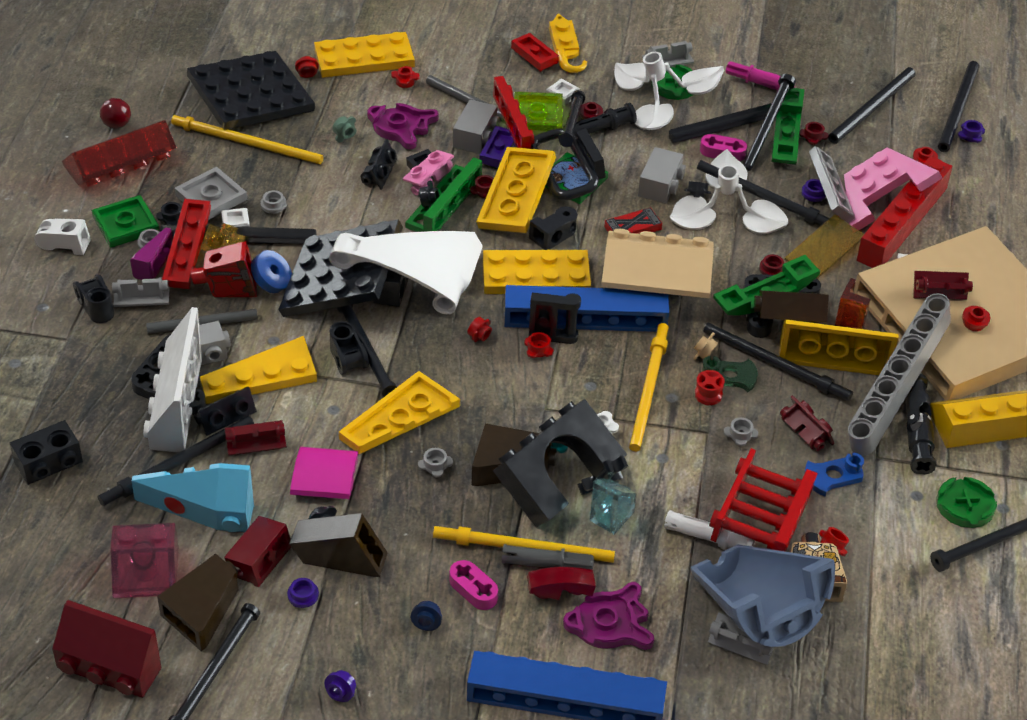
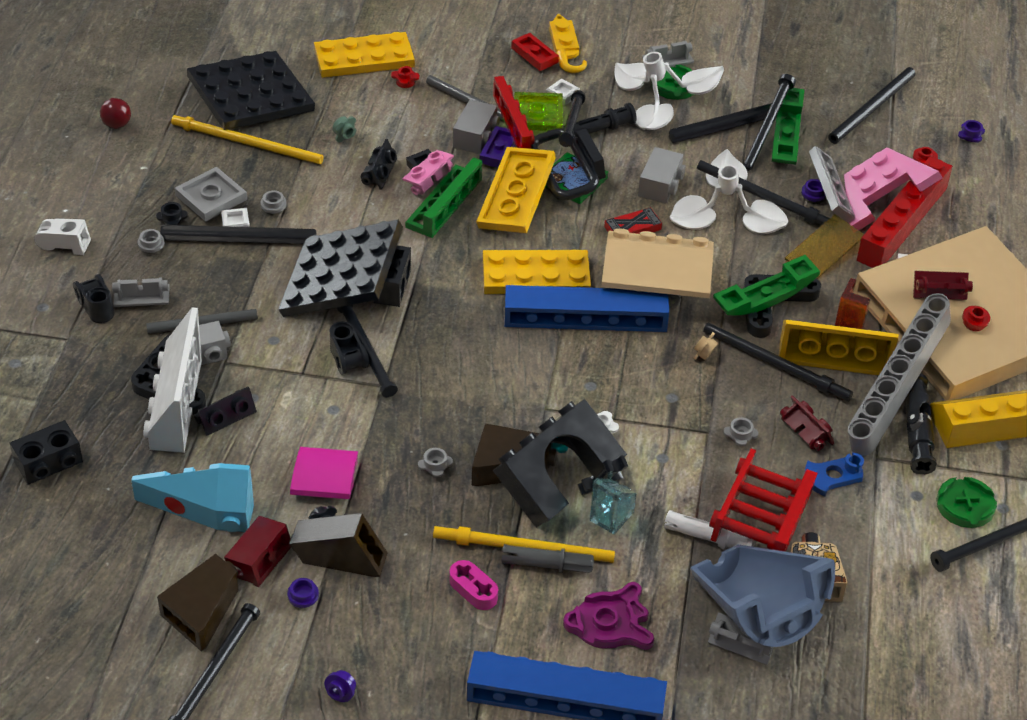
(106, 649): dark red slope -> none
(120, 153): clear red slope -> none
(124, 220): green tile -> none
(124, 486): black bar -> none
(143, 559): clear pink slope -> none
(152, 256): magenta slope -> none
(186, 243): red plate -> none
(221, 236): clear yellow brick -> none
(227, 272): red torso -> none
(255, 437): dark red hinge -> none
(264, 372): yellow wing -> none
(271, 271): blue piece -> none
(307, 66): red plate -> none
(400, 411): yellow wing -> none
(401, 122): magenta tile -> none
(426, 616): dark blue plate -> none
(428, 194): black plate -> none
(432, 258): white panel -> none
(479, 329): red plate -> none
(482, 185): dark red plate -> none
(538, 345): red plate -> none
(545, 316): black plate -> none
(551, 581): dark red slope -> none
(554, 228): black leg -> none
(590, 110): dark red plate -> none
(657, 348): yellow bar -> none
(698, 189): black plate -> none
(709, 387): red wheel -> none
(713, 145): dark pink beam -> none
(745, 371): clear green piece -> none
(753, 75): dark pink axle -> none
(771, 265): dark red plate -> none
(792, 306): dark brown slope -> none
(814, 133): dark red plate -> none
(835, 537): red plate -> none
(958, 106): black piece -> none

